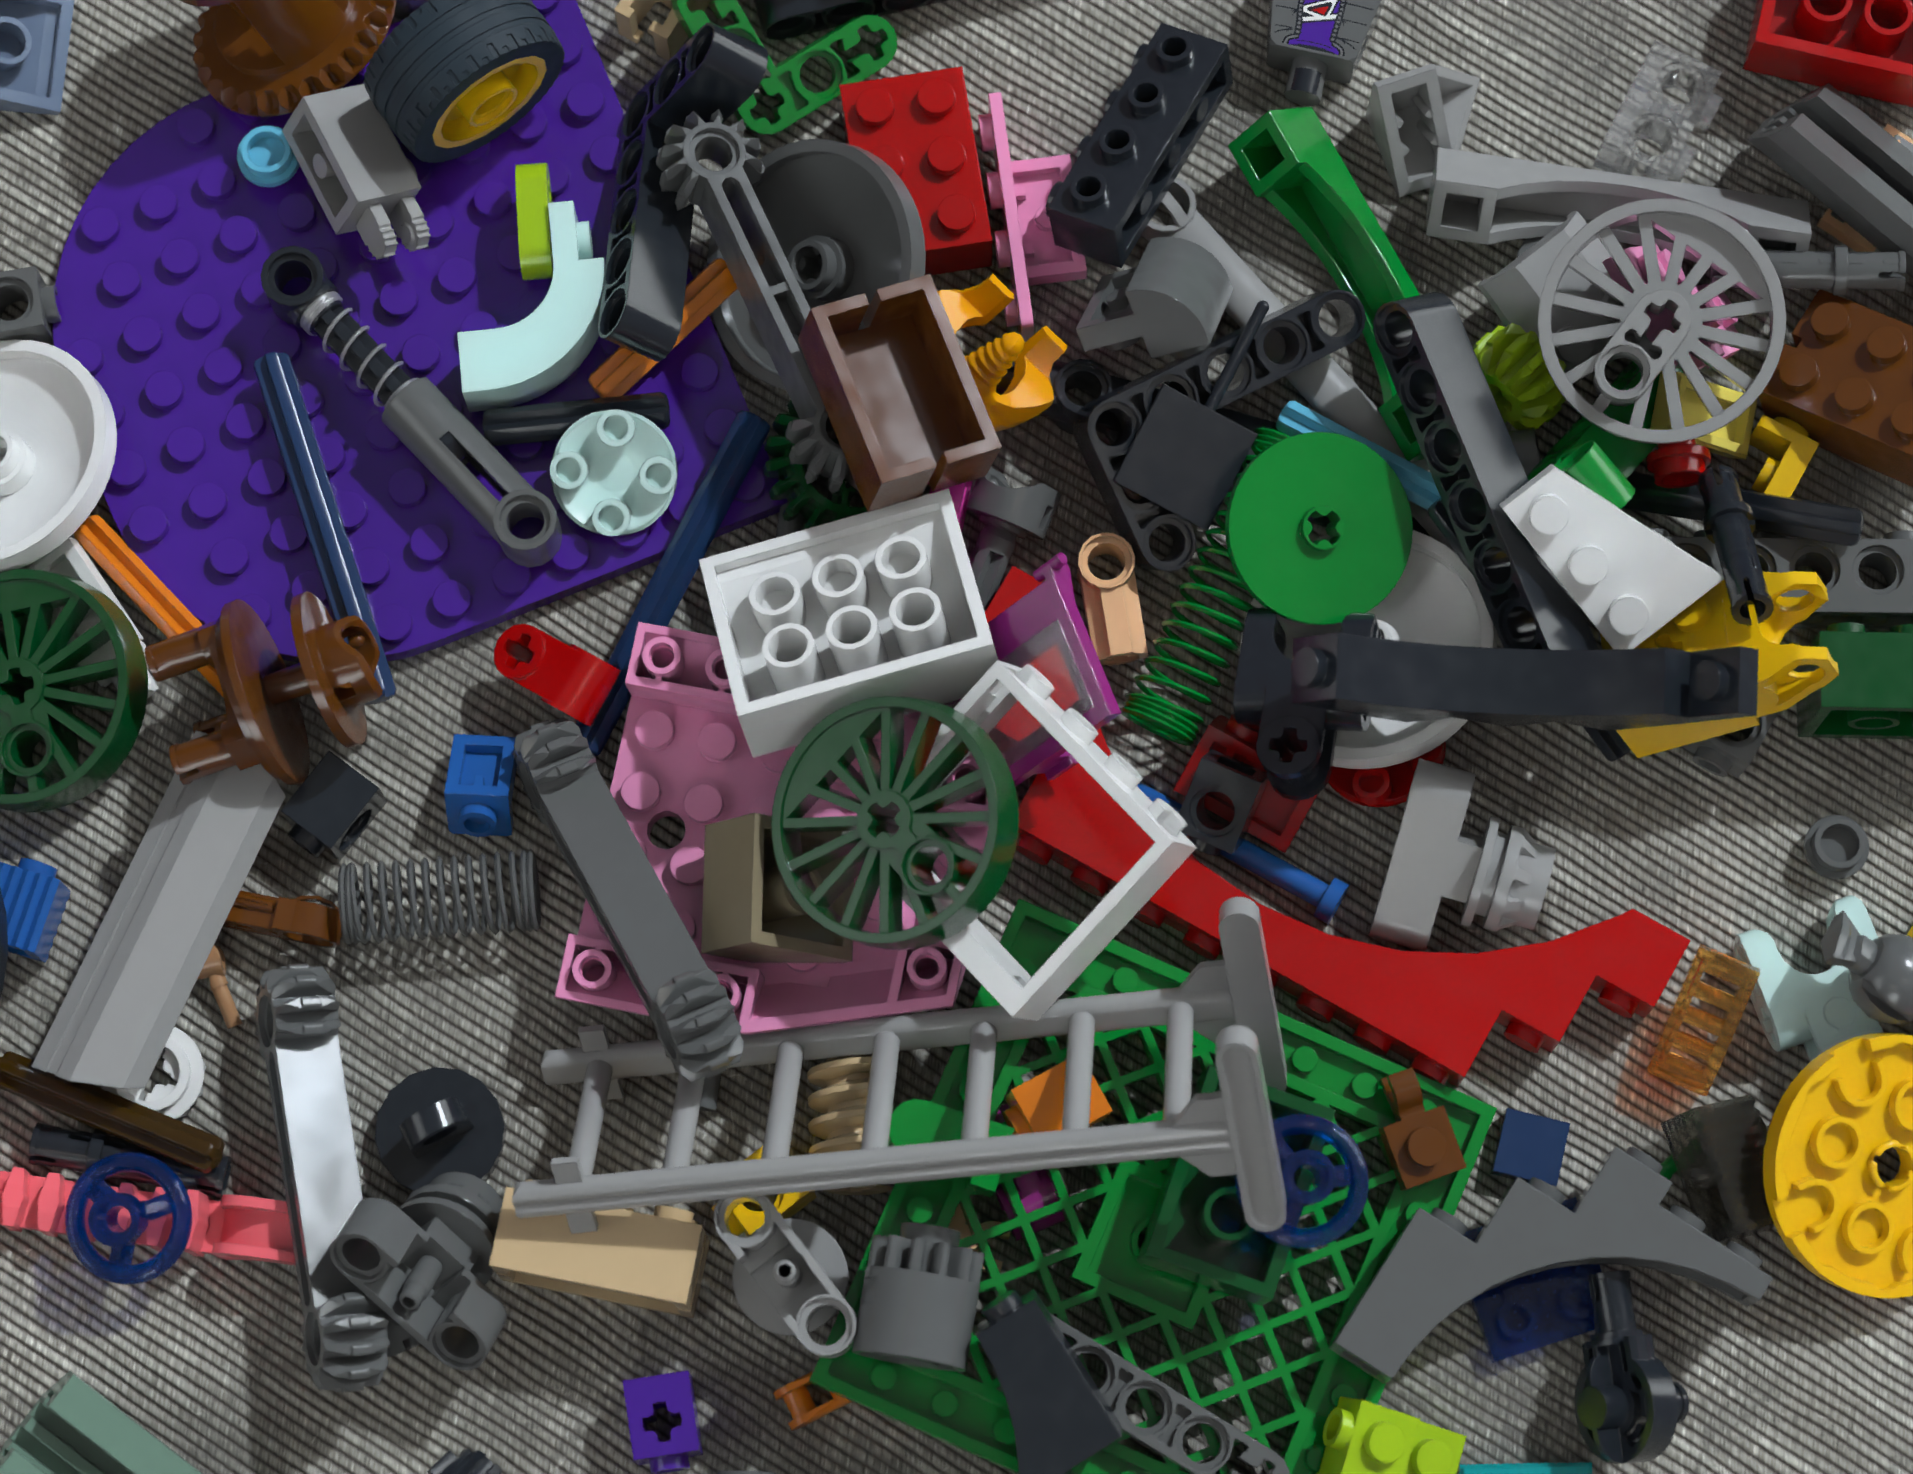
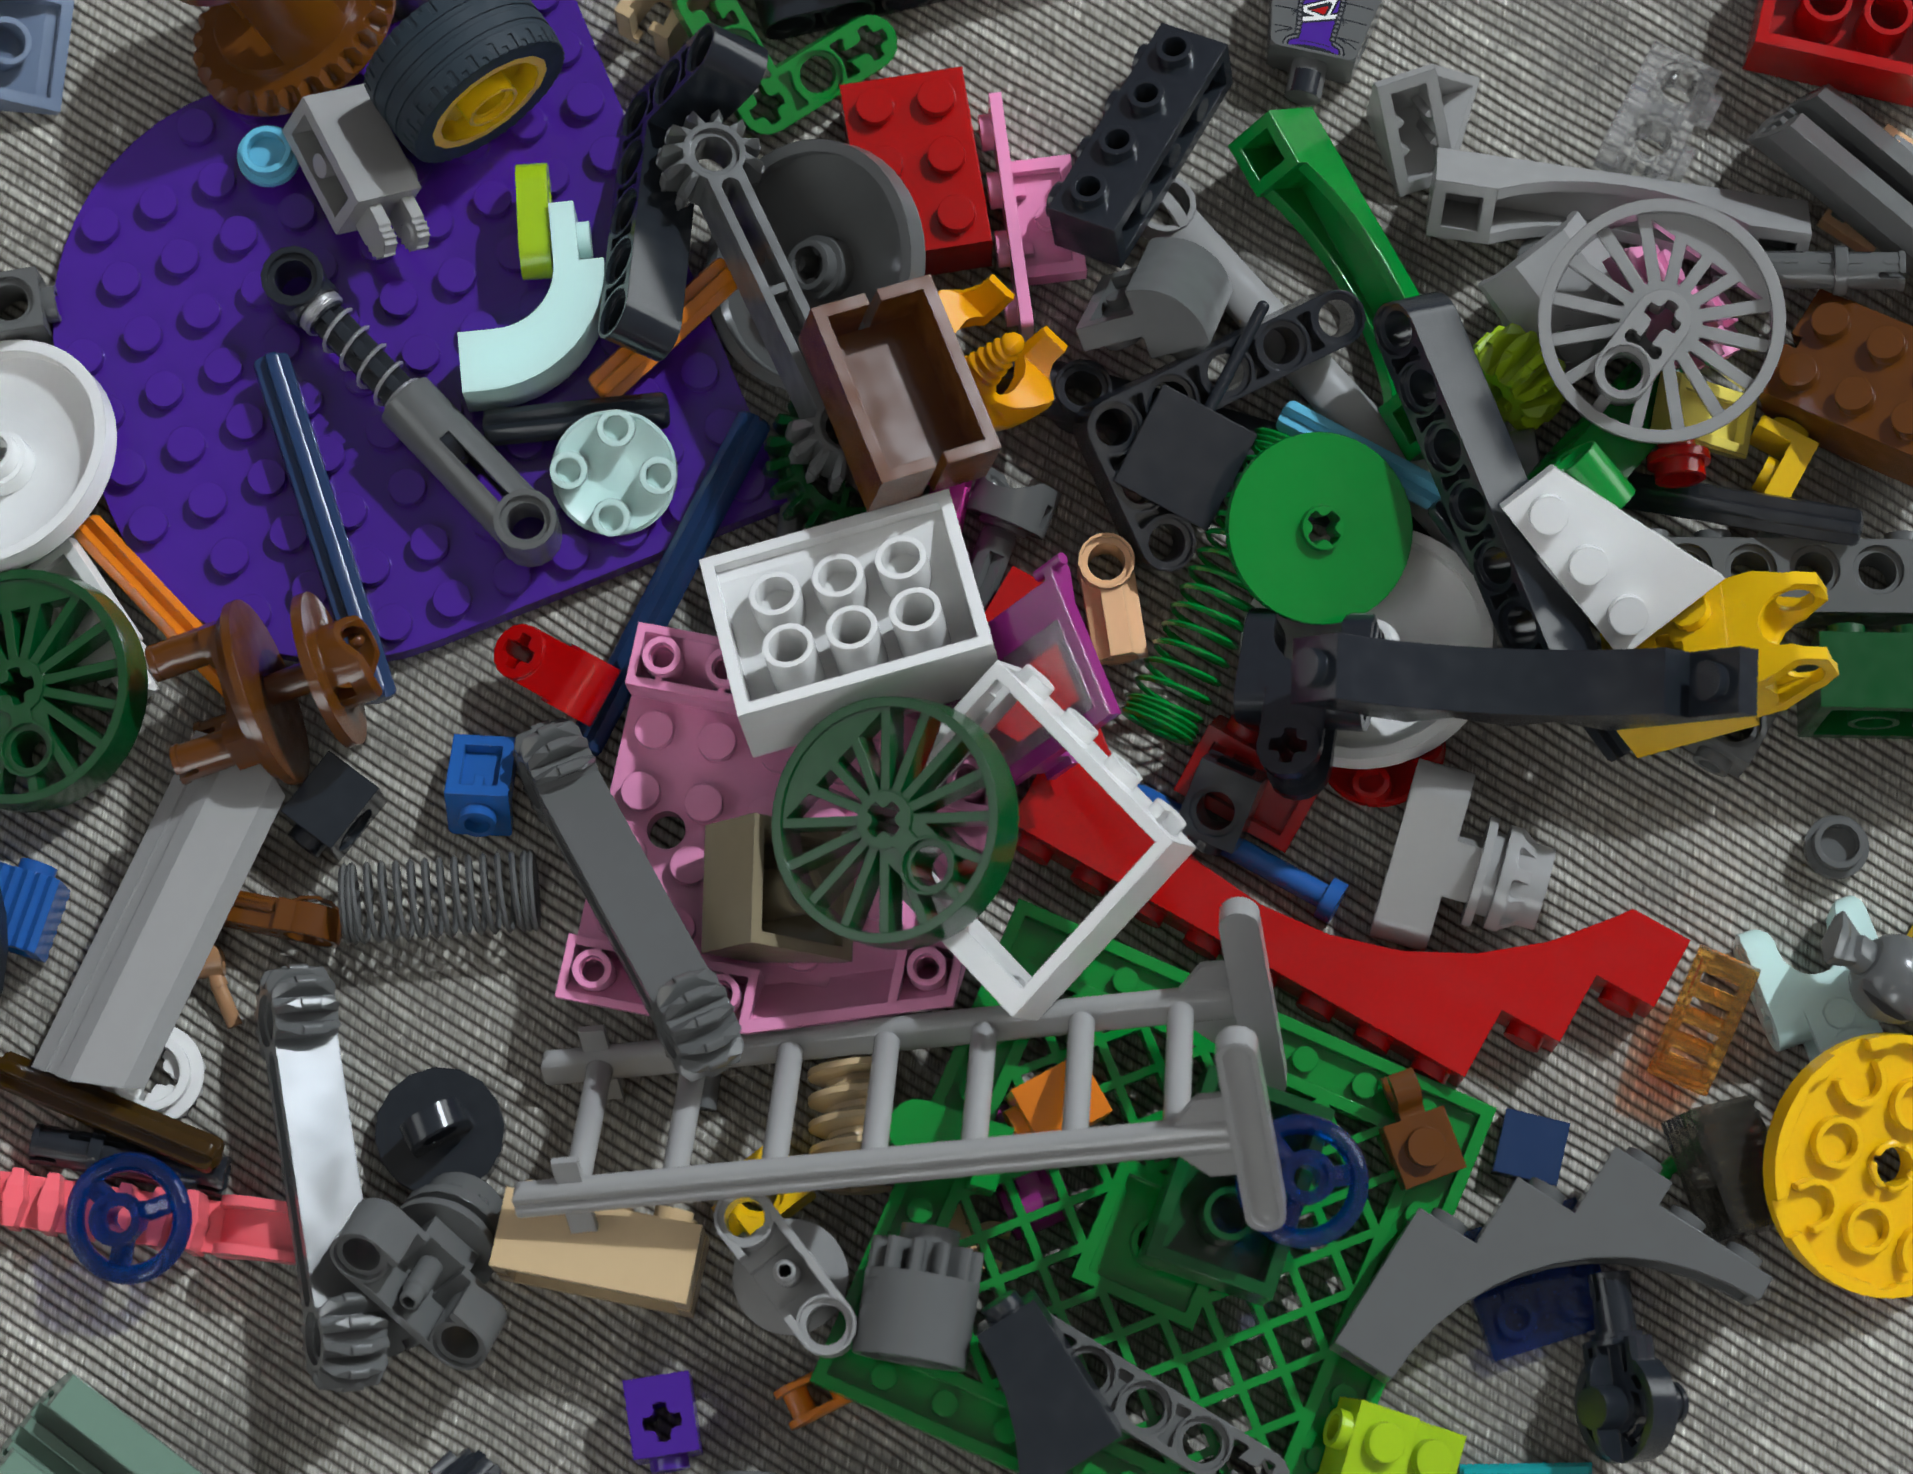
(1730, 527): black pin -> none

